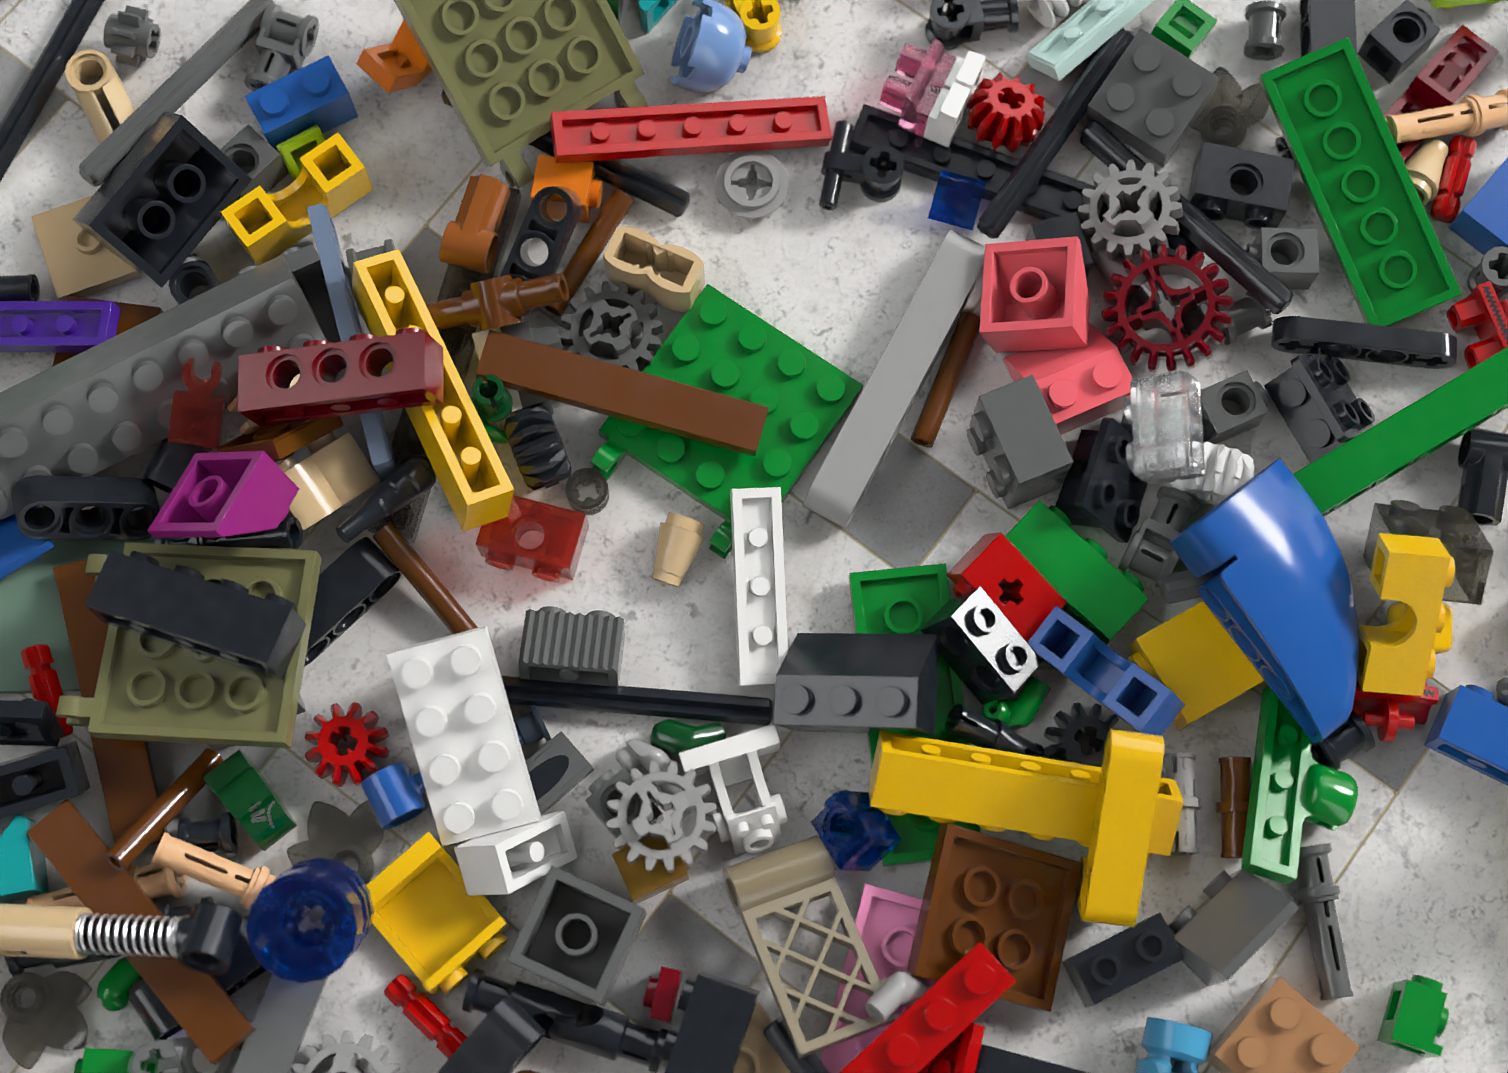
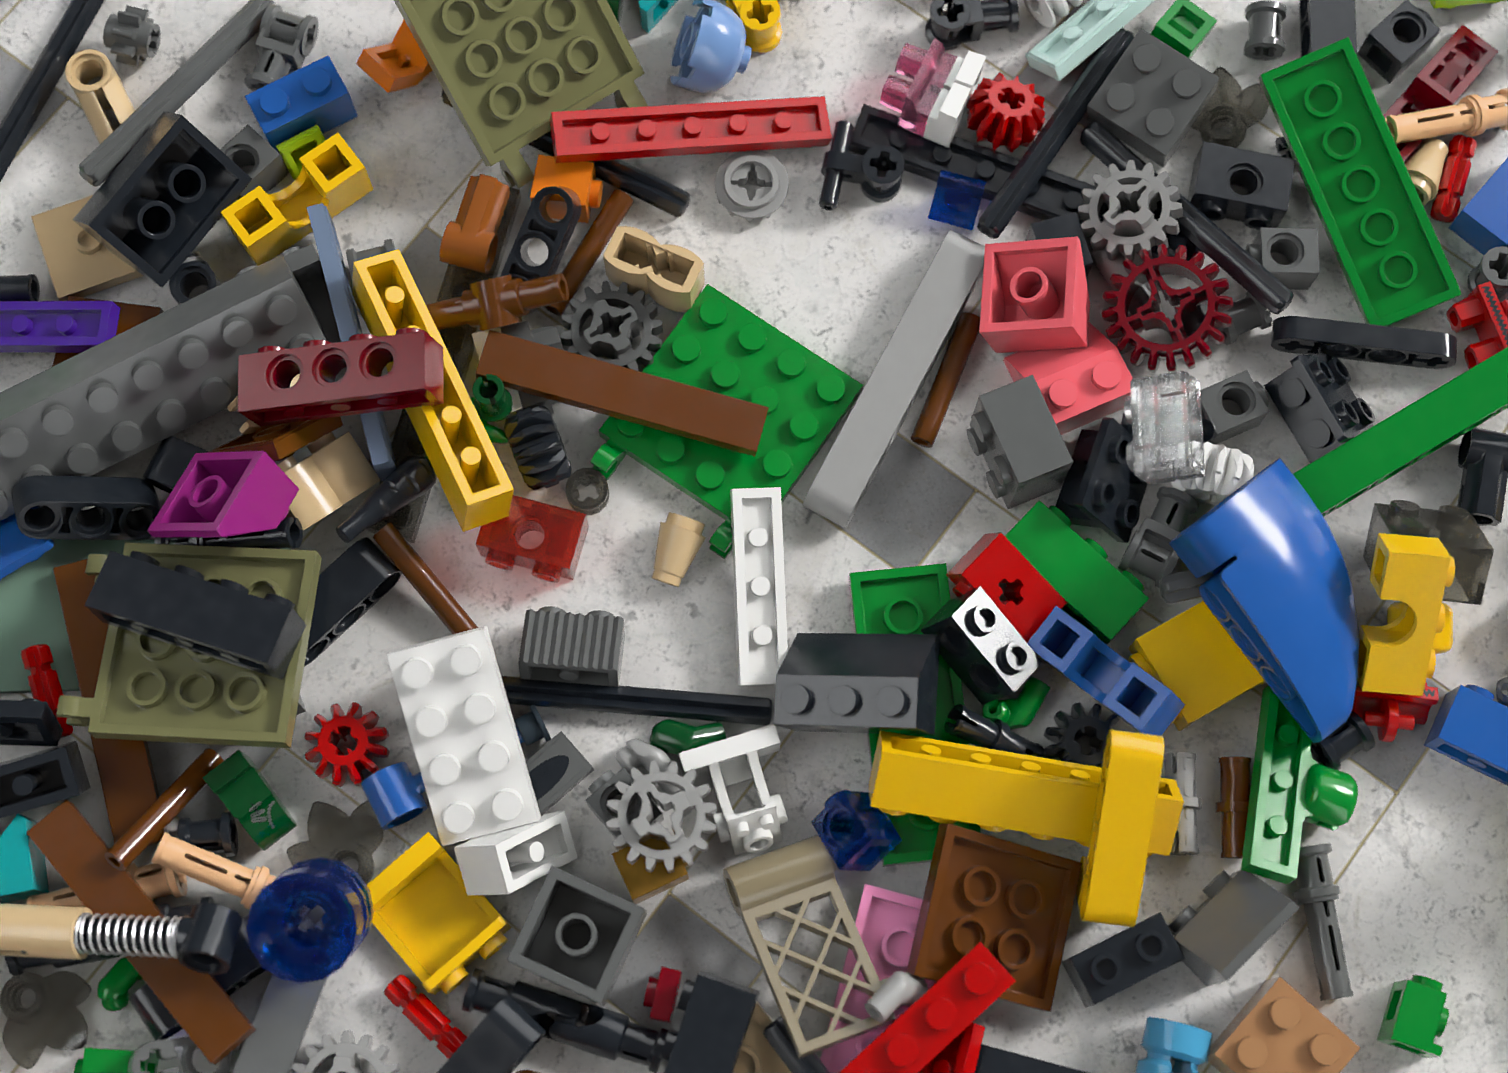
(196, 413): clear red plate -> none

